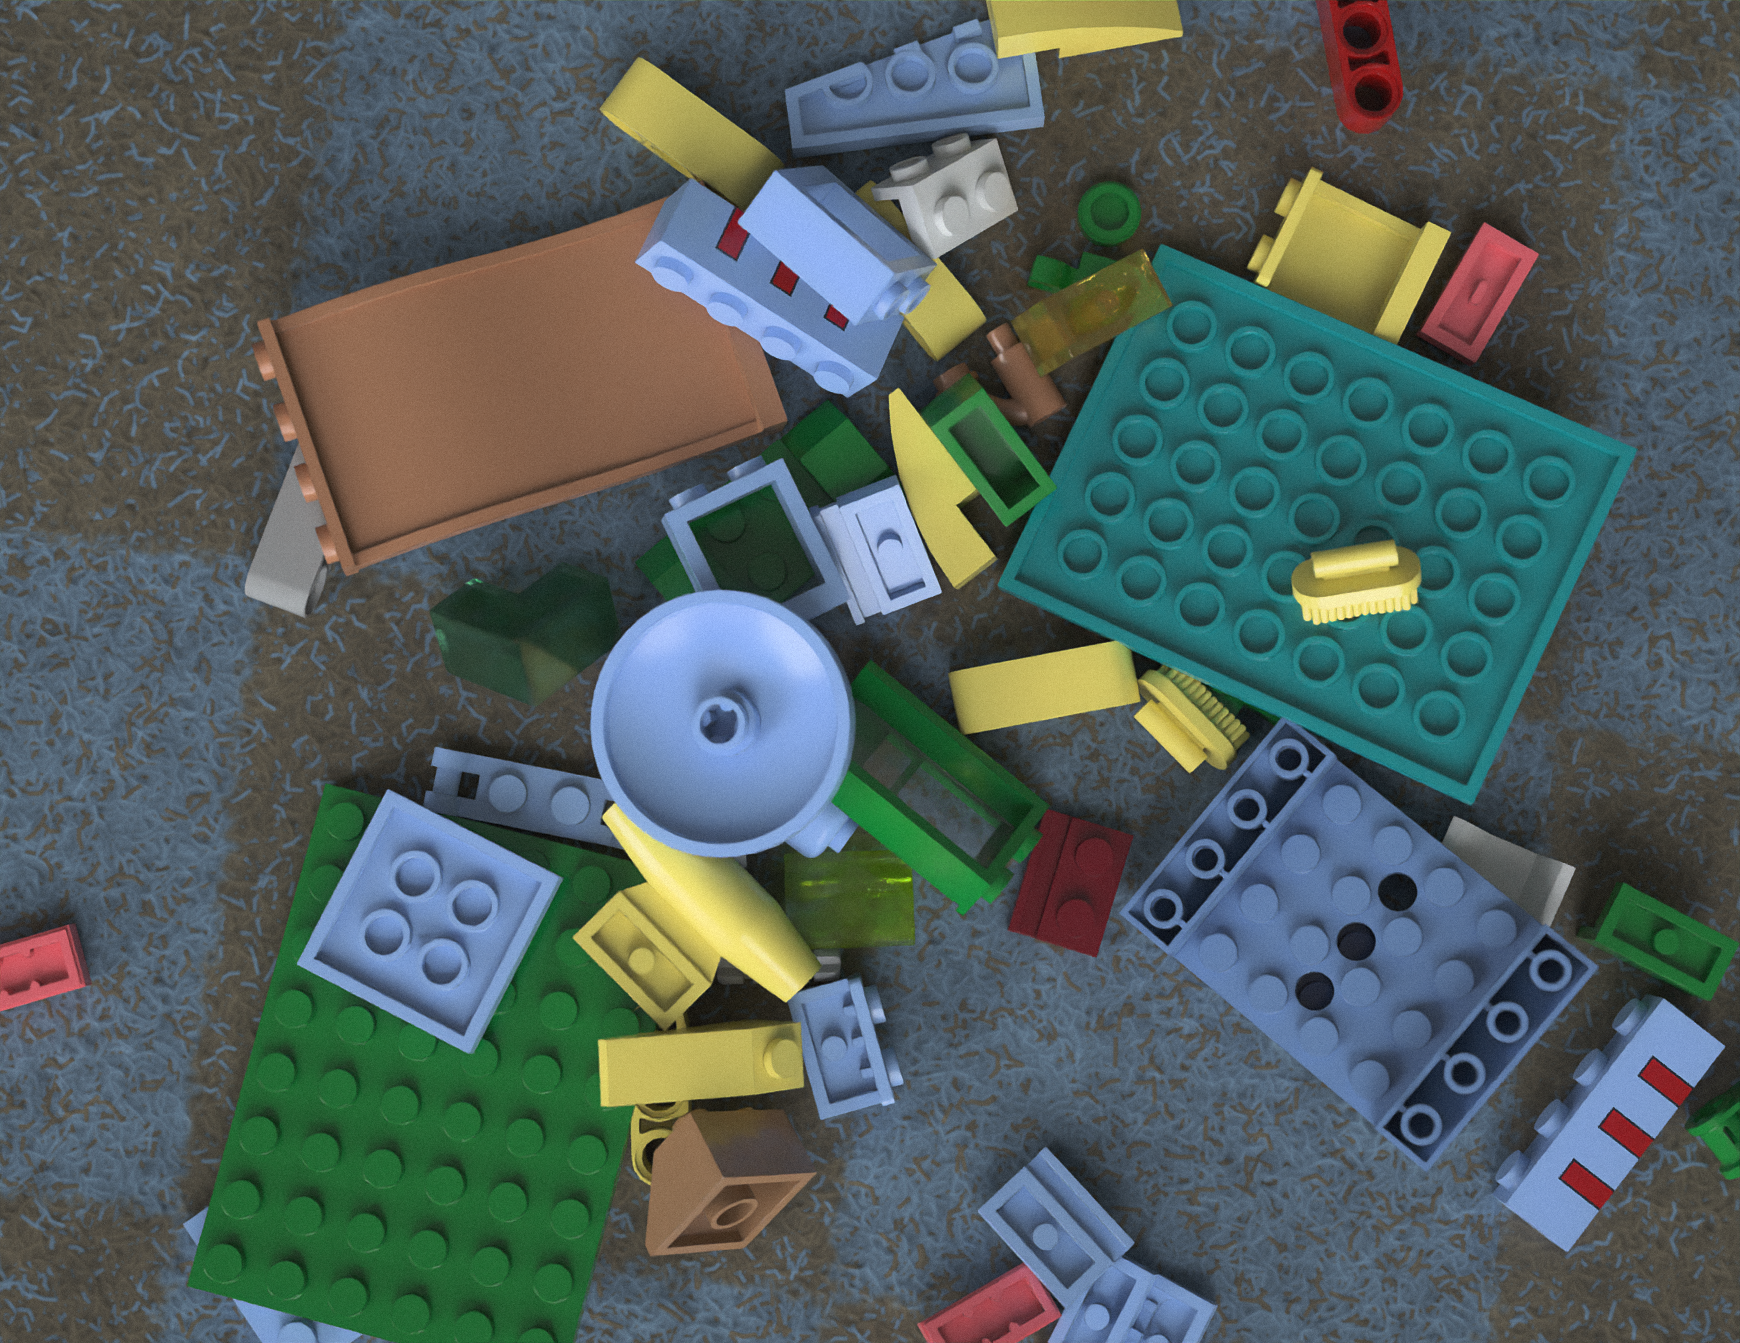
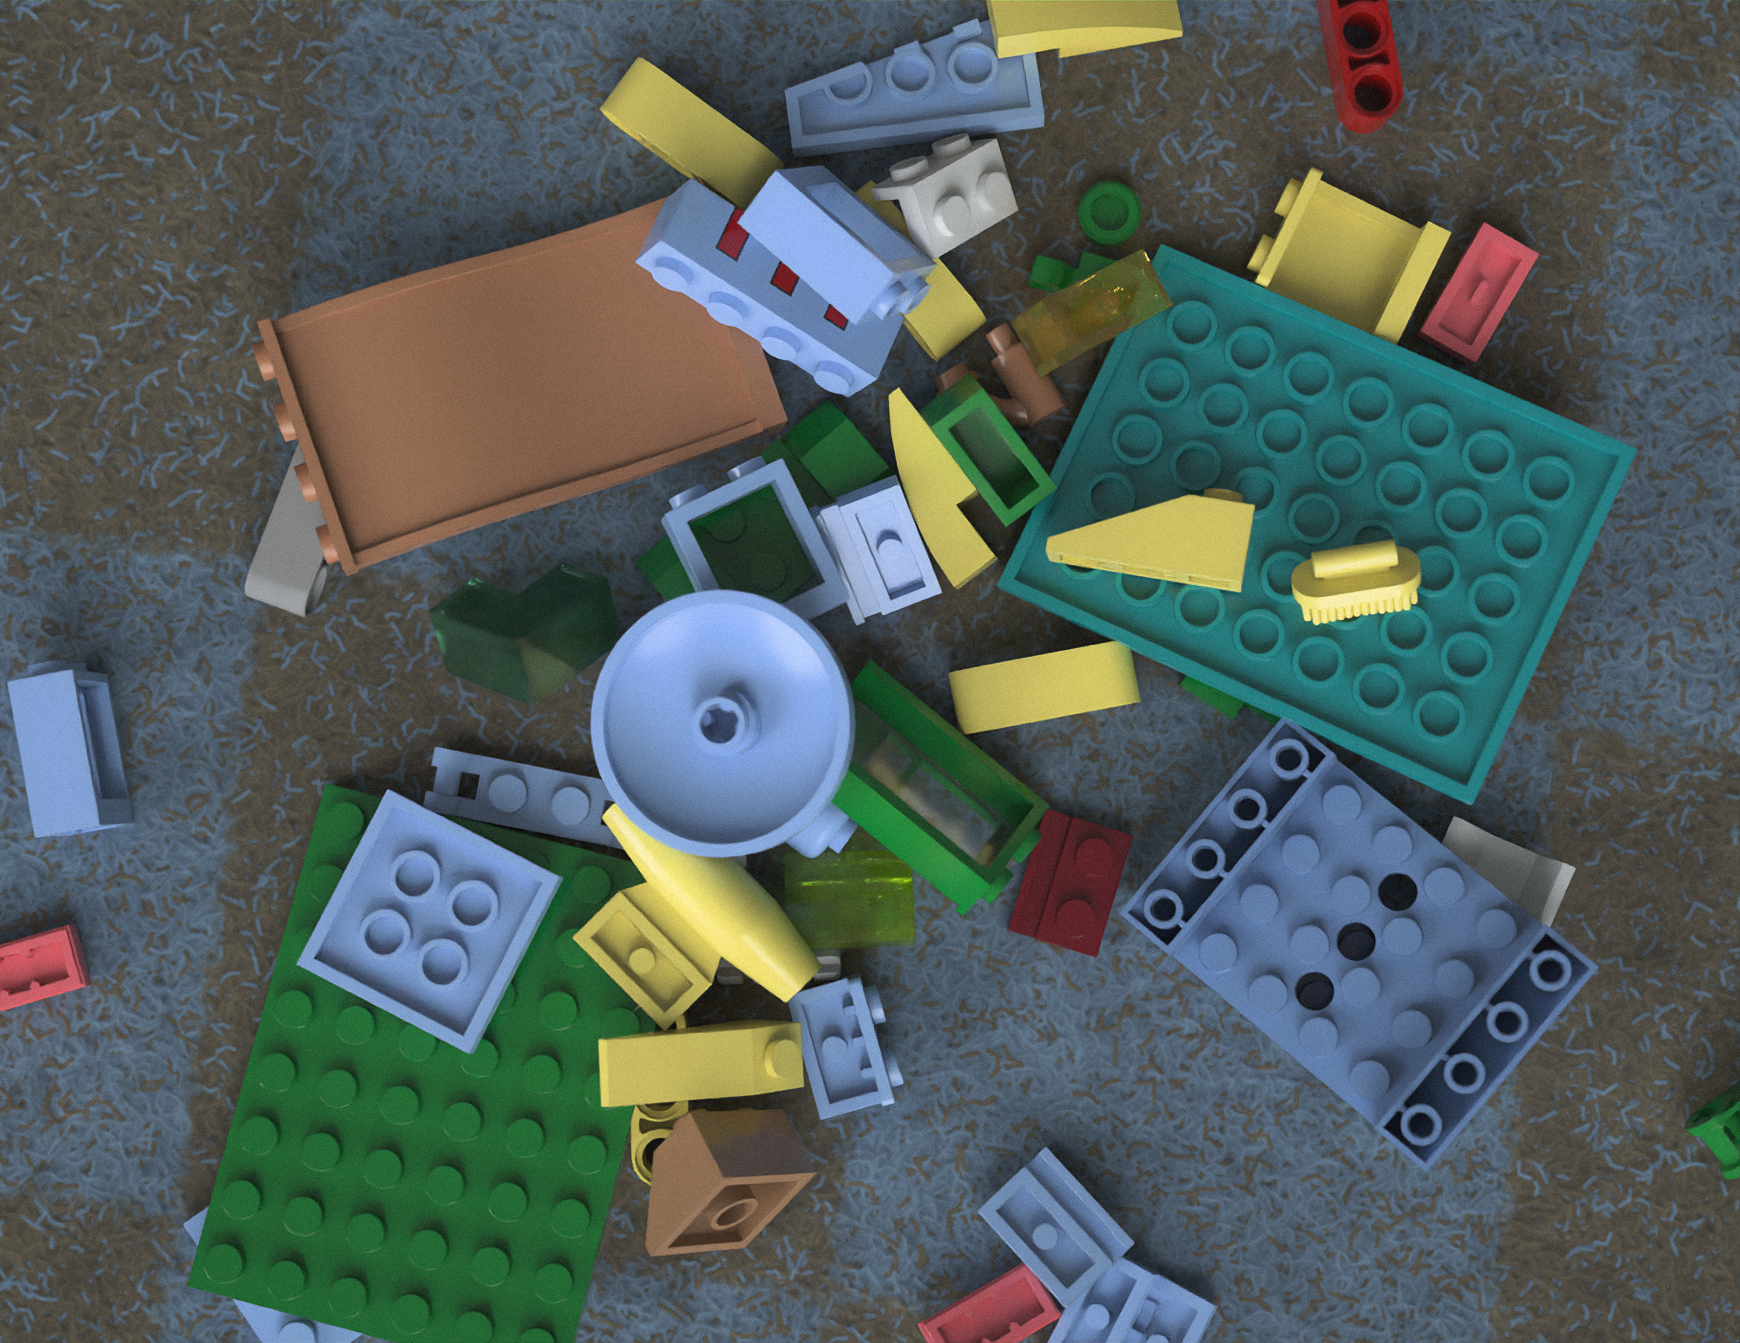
(69, 749): none -> light blue window
(1176, 541): none -> light yellow slope
(1188, 720): light yellow piece -> none
(1606, 1119): light blue brick -> none
(1661, 942): green panel -> none

